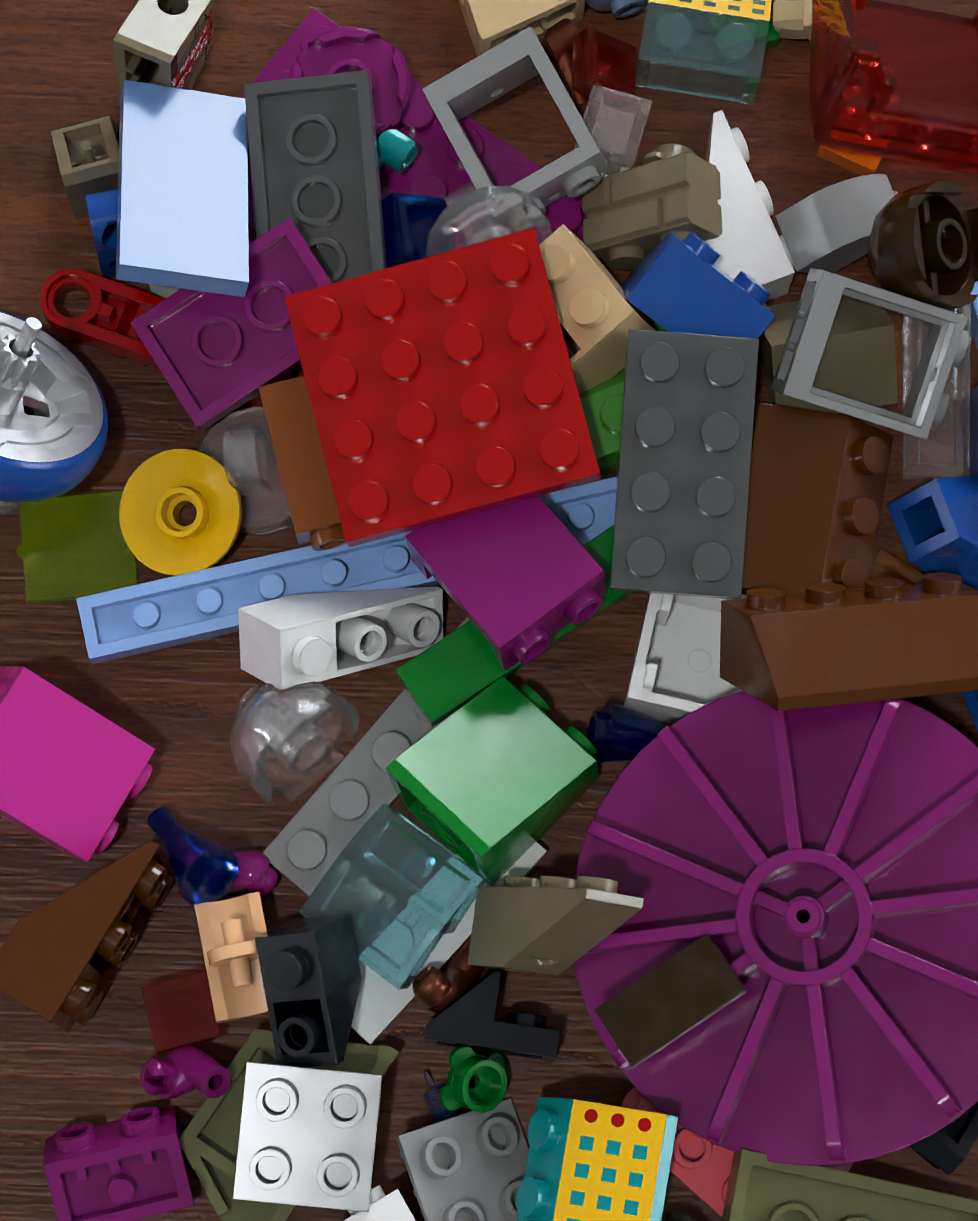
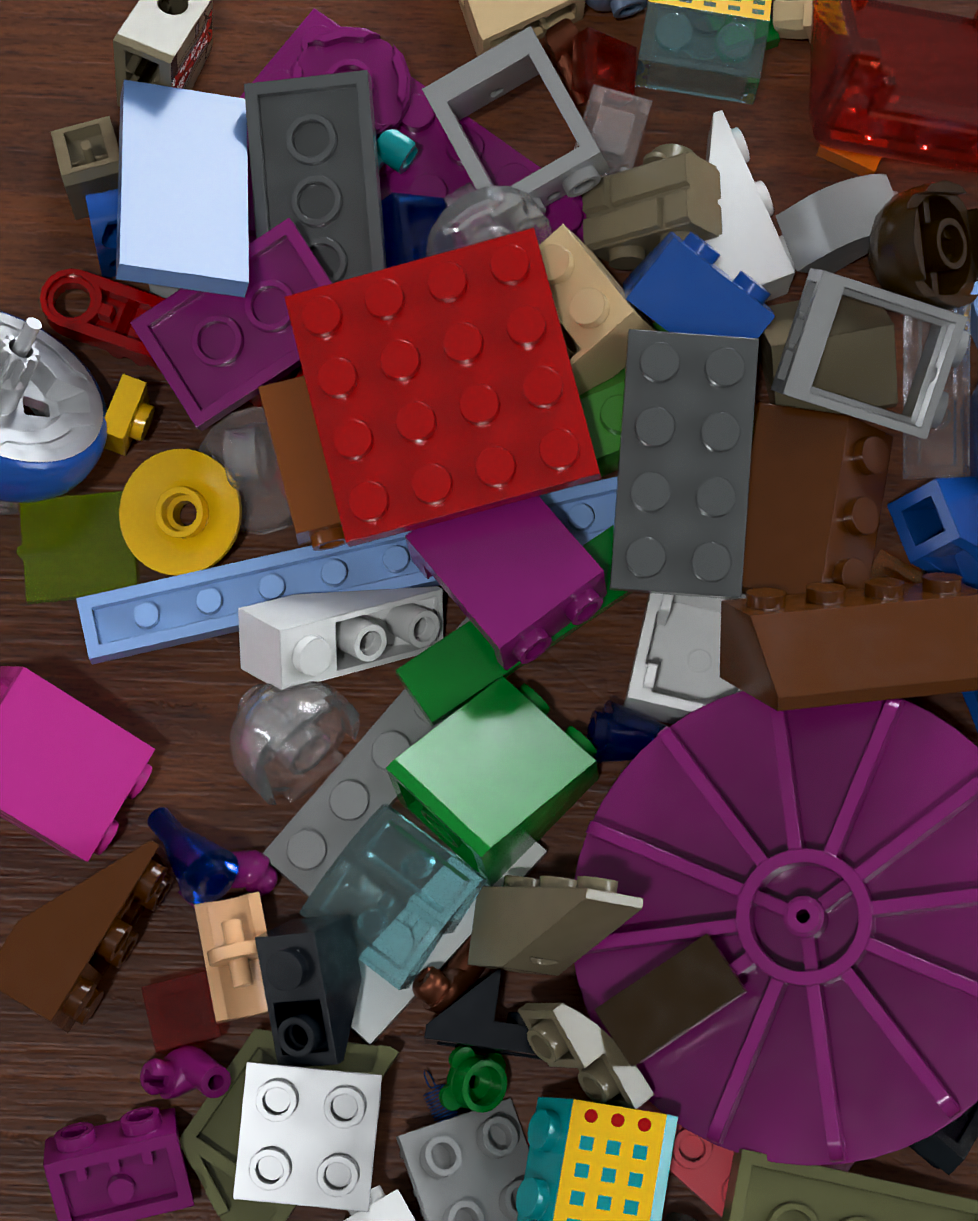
(128, 415): none -> yellow plate
(574, 1041): none -> dark tan slope

